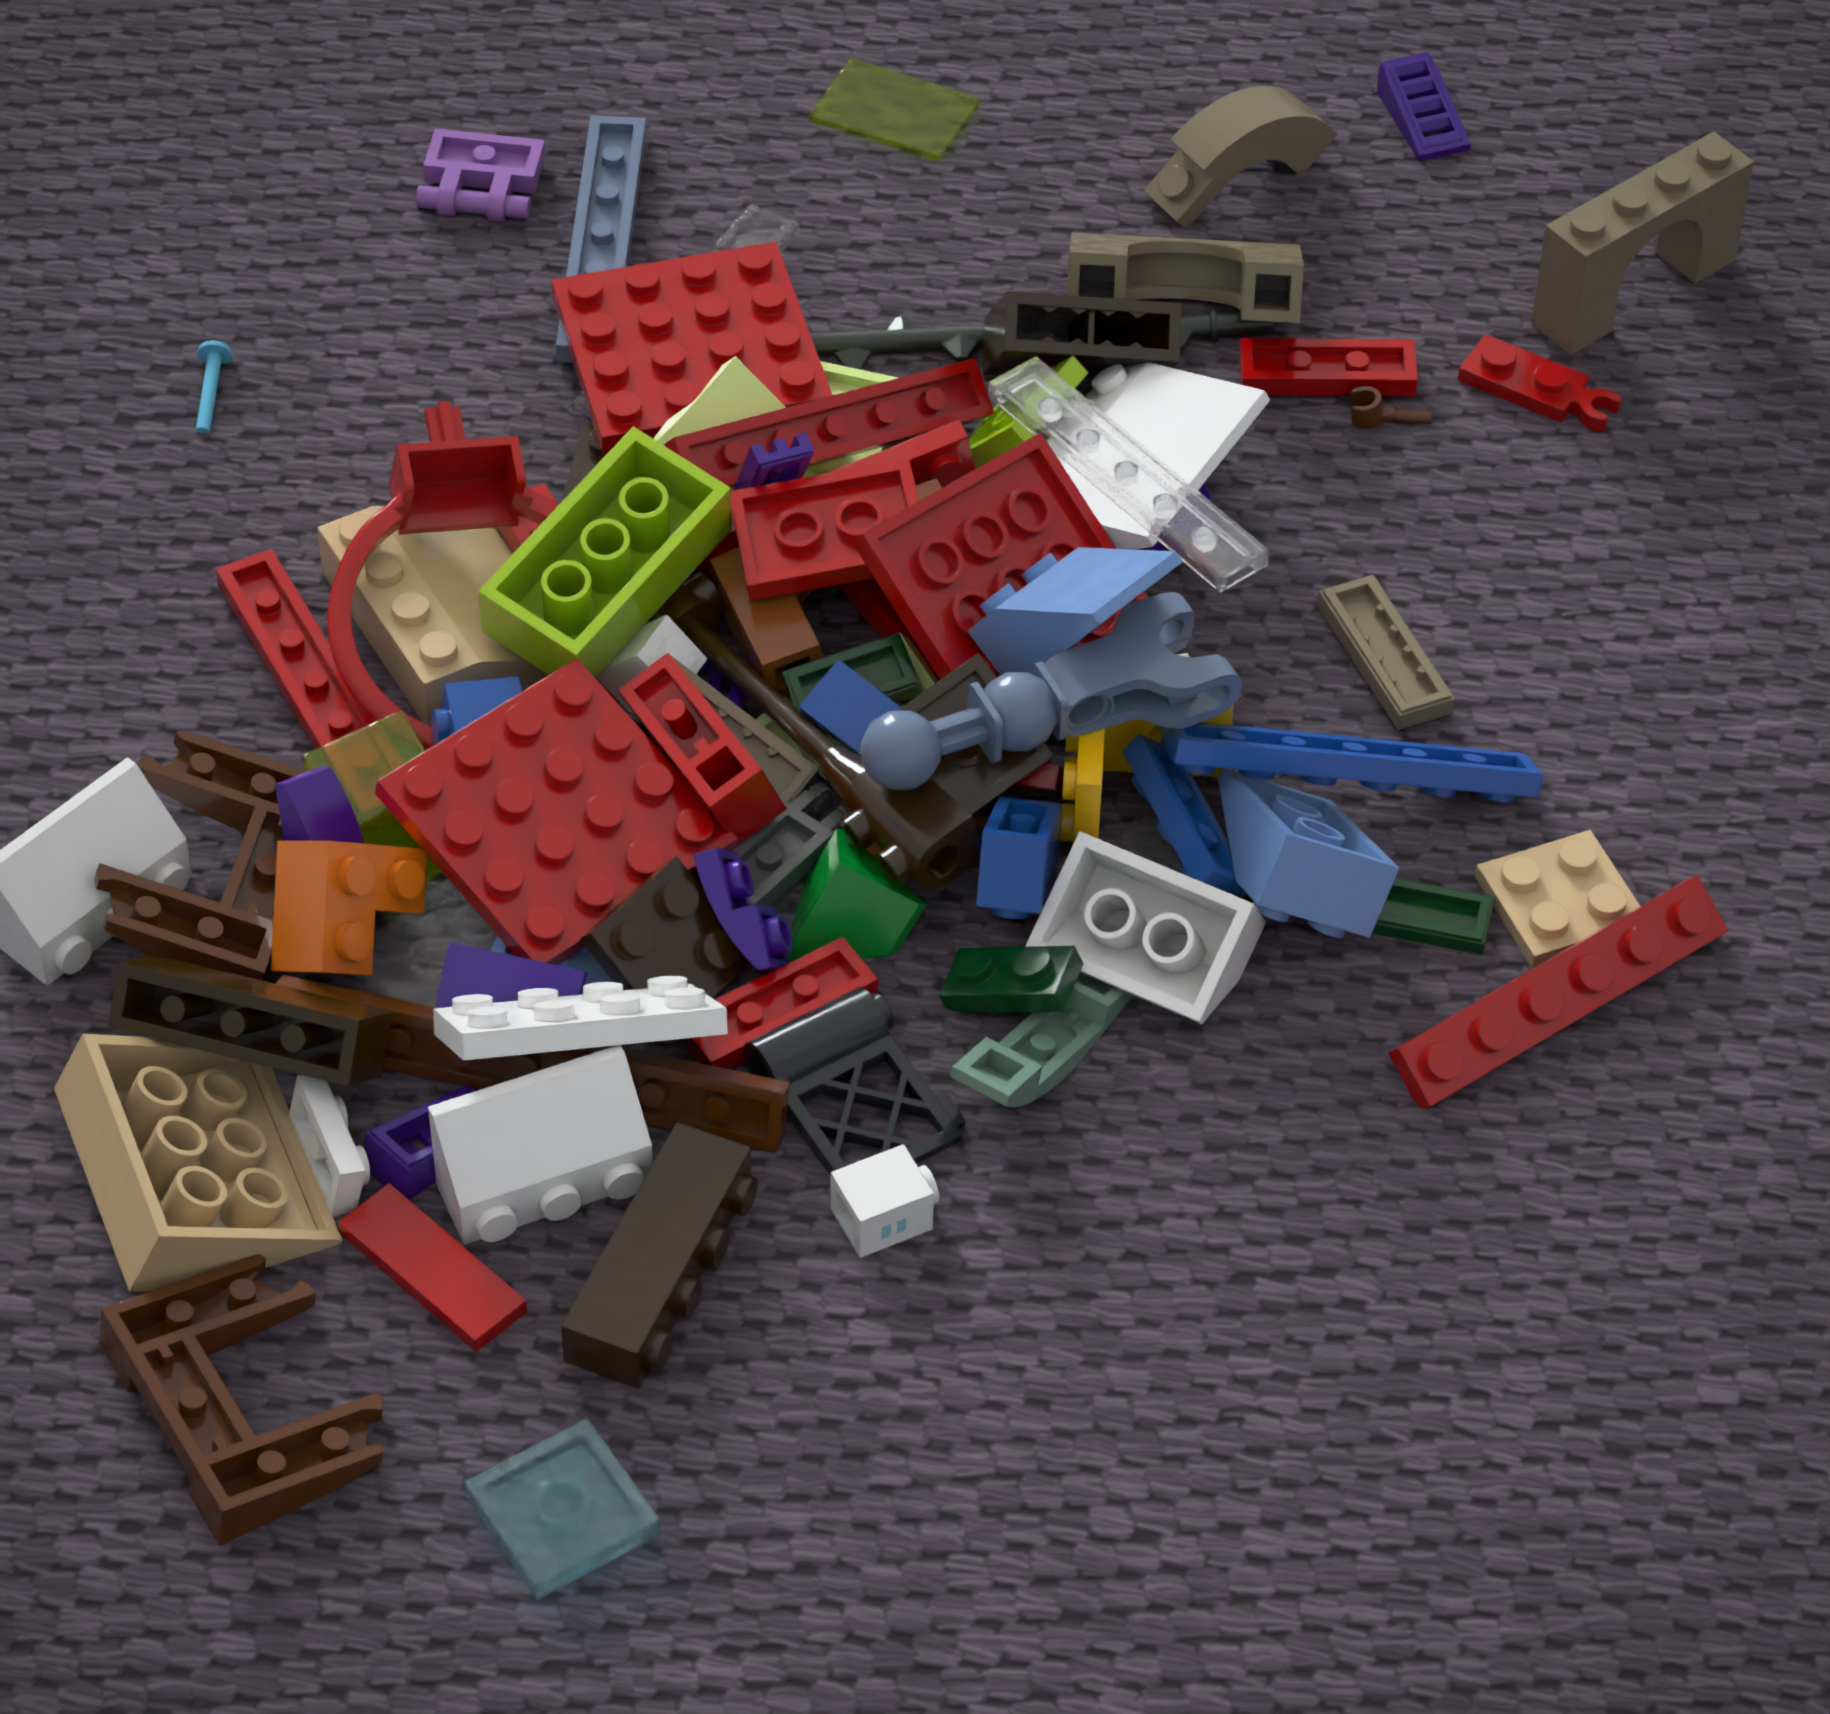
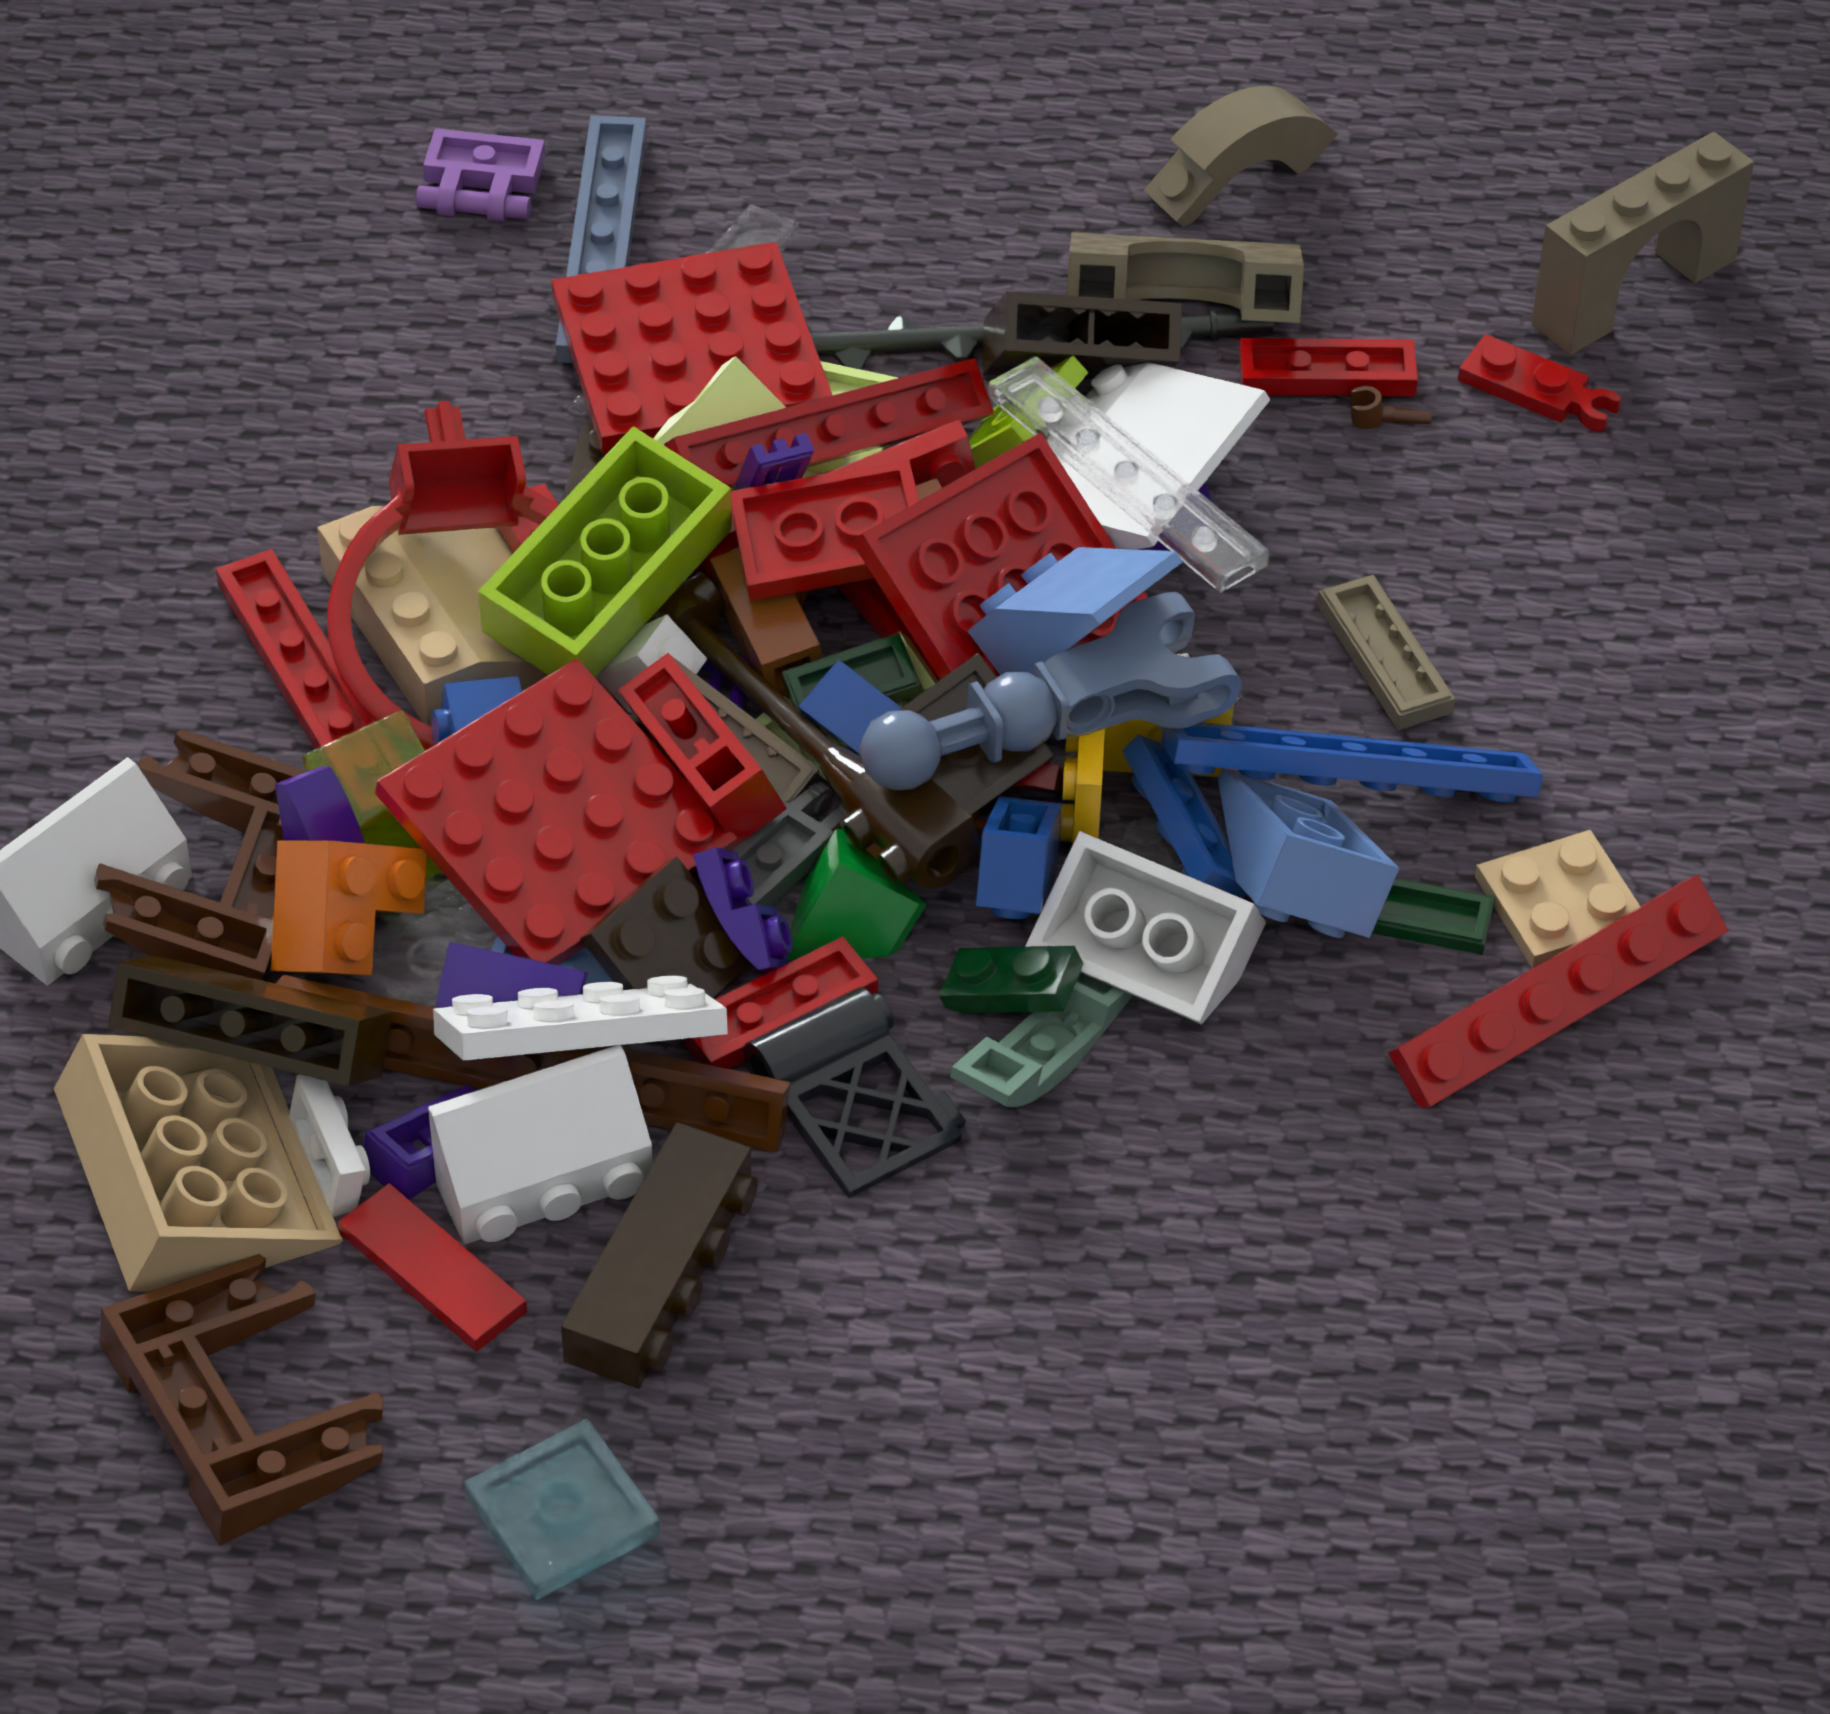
(213, 354): medium azure pin -> none
(883, 1200): white brick -> none
(894, 109): clear neon green piece -> none
(1416, 77): dark purple slope -> none

